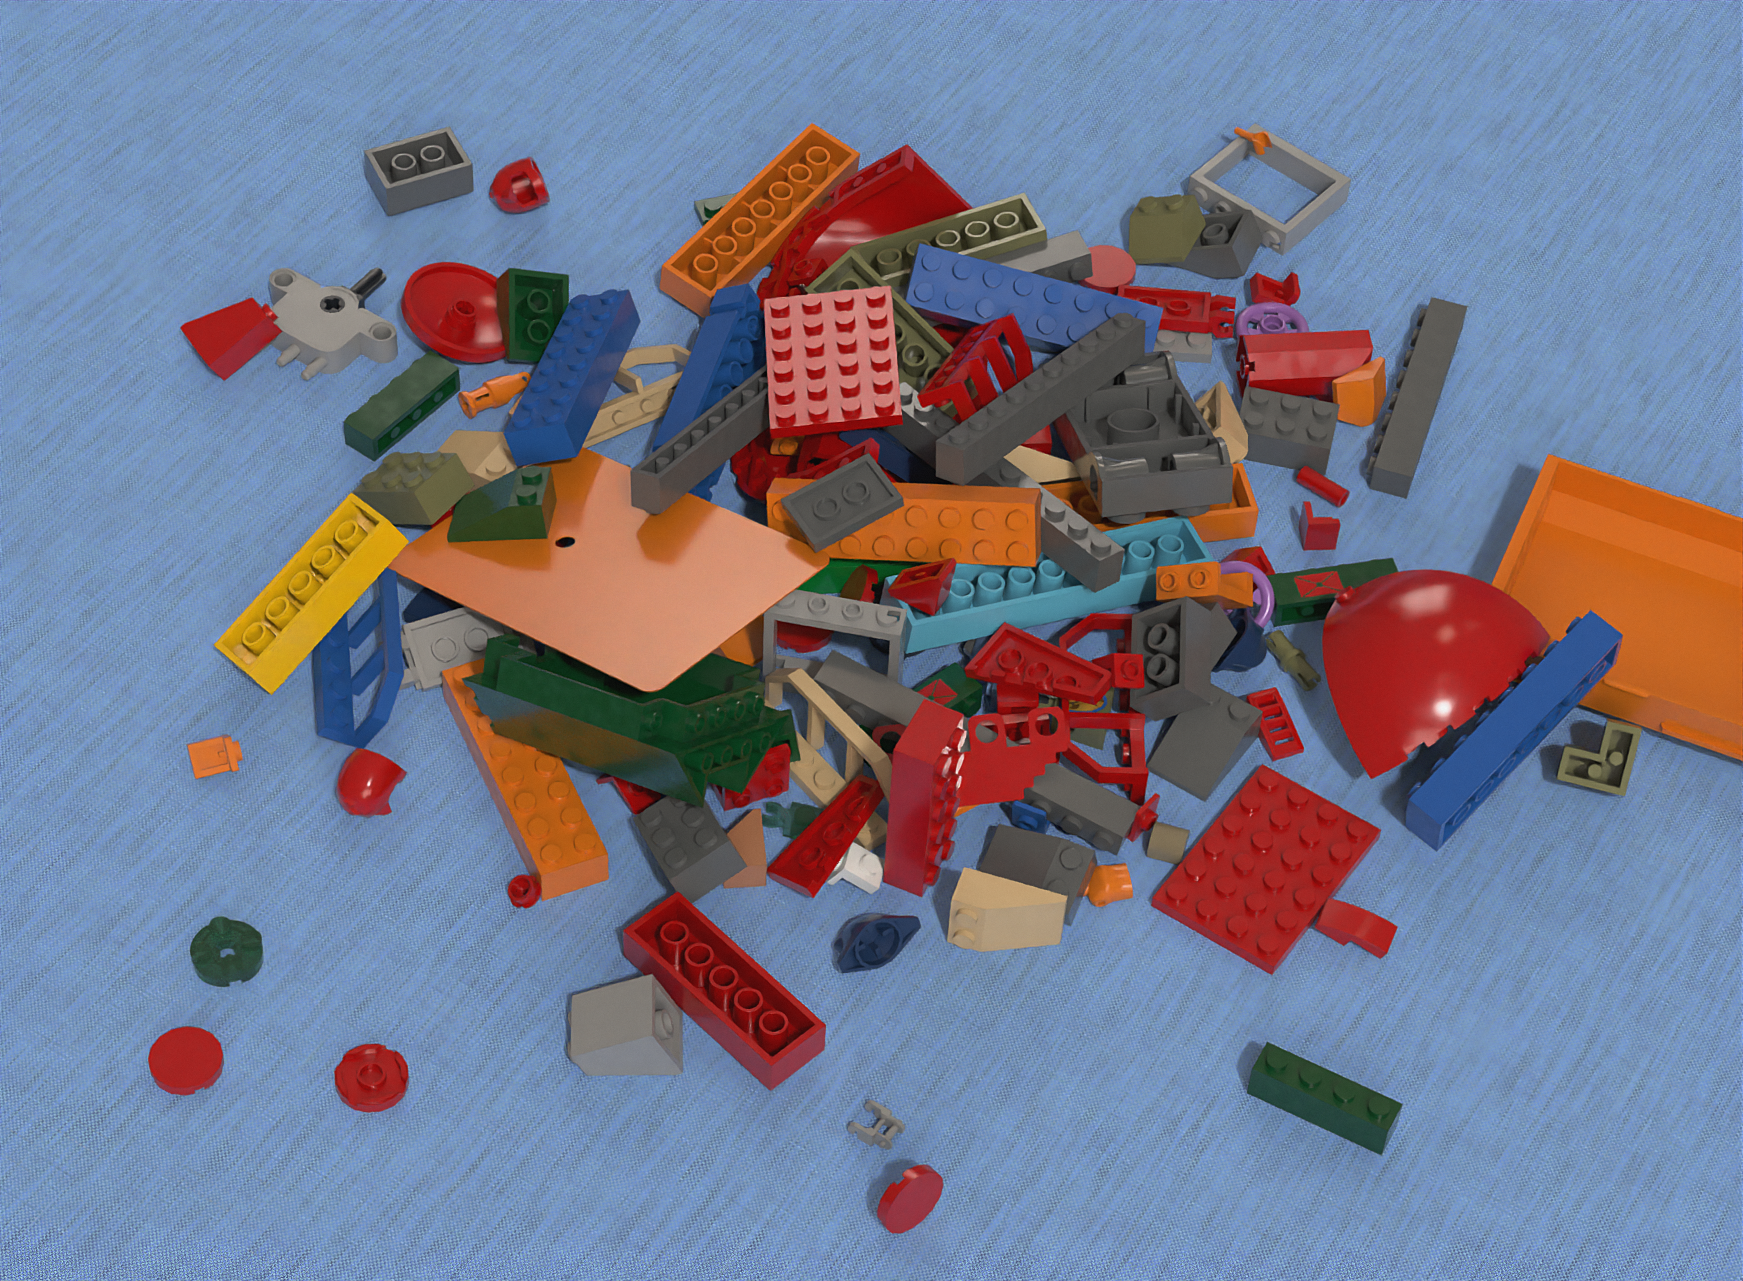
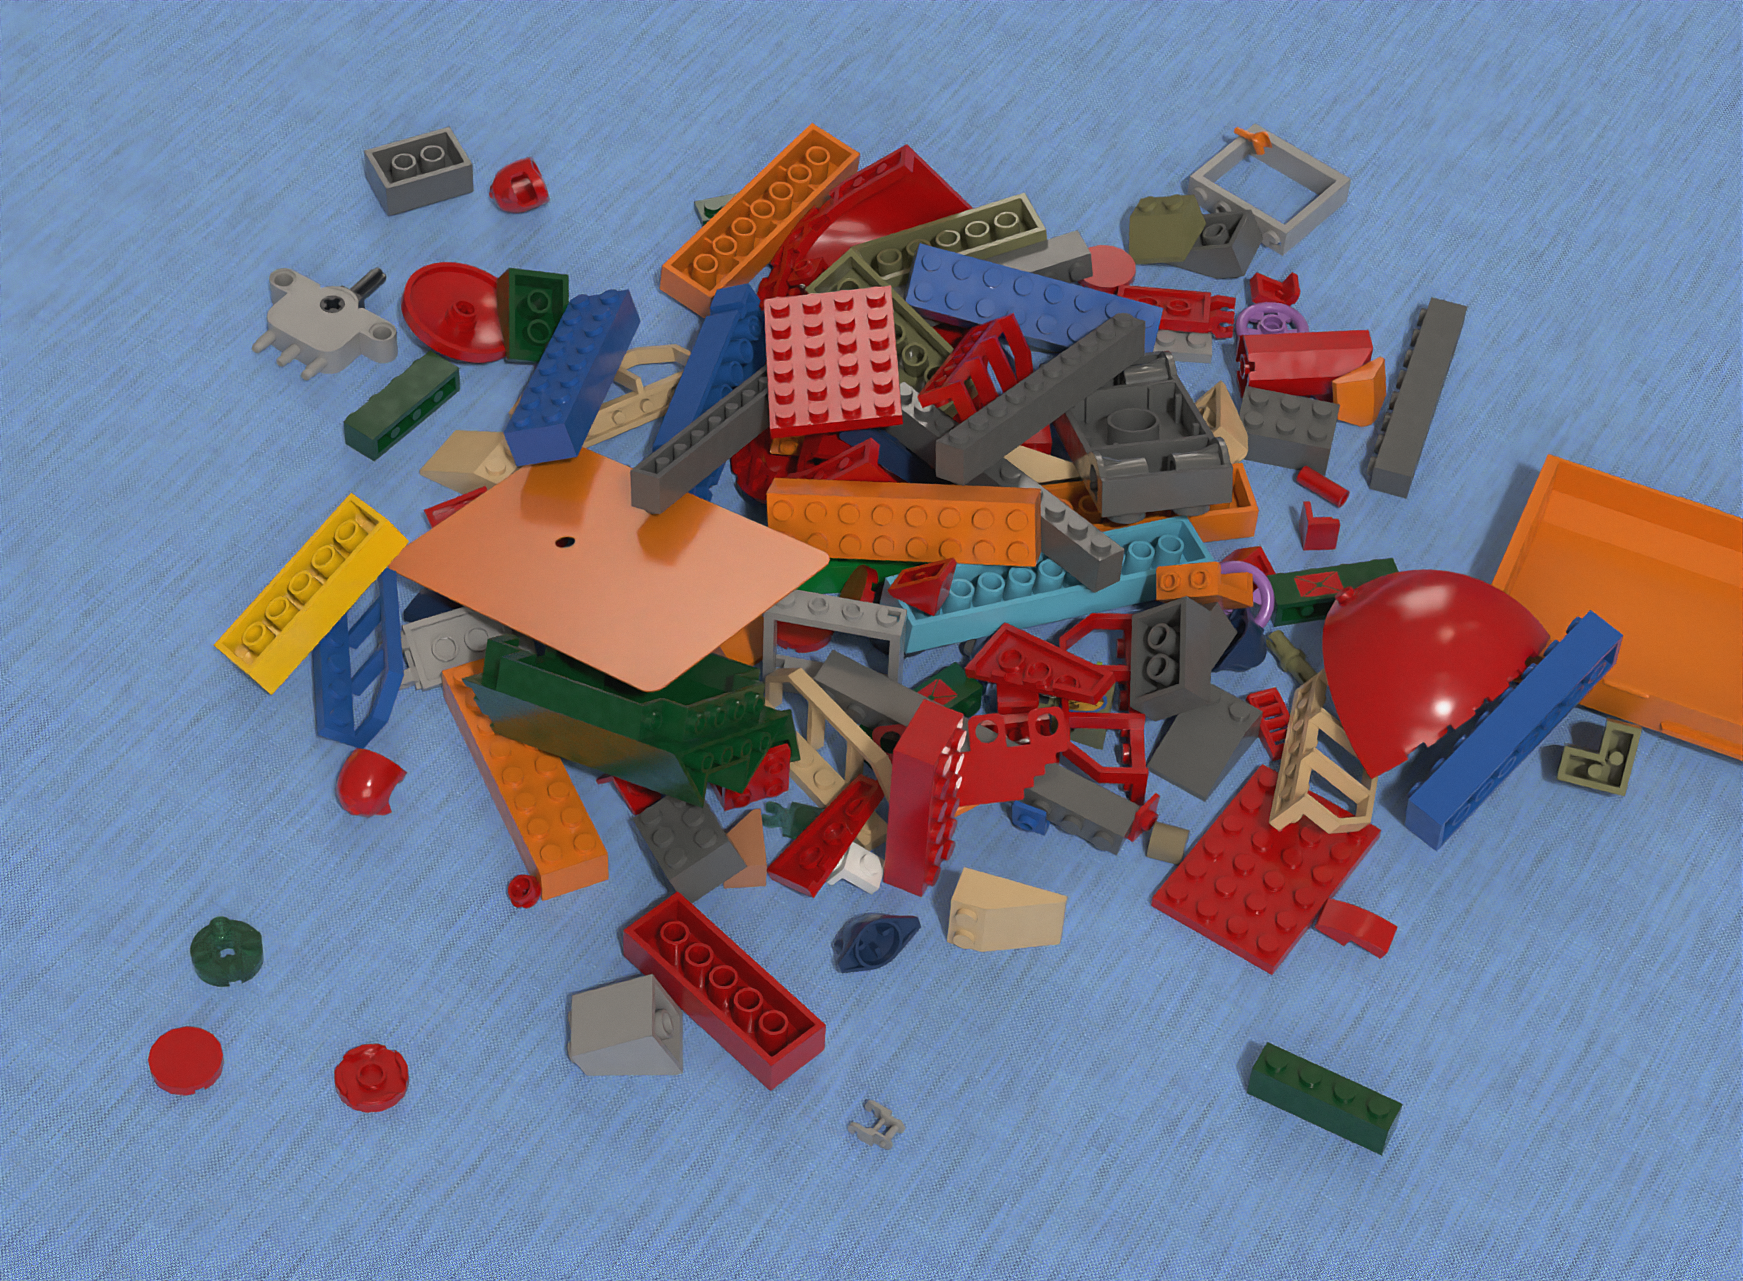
(214, 756): orange bracket -> none
(232, 335): red slope -> none
(415, 486): olive brick -> none
(493, 393): orange piece -> none
(507, 508): dark green slope -> none
(842, 502): dark grey plate -> none
(911, 1200): red tile -> none
(1042, 863): dark grey slope -> none
(1109, 885): orange piece -> none
(1125, 669): red bracket -> none
(1301, 757): none -> tan plate

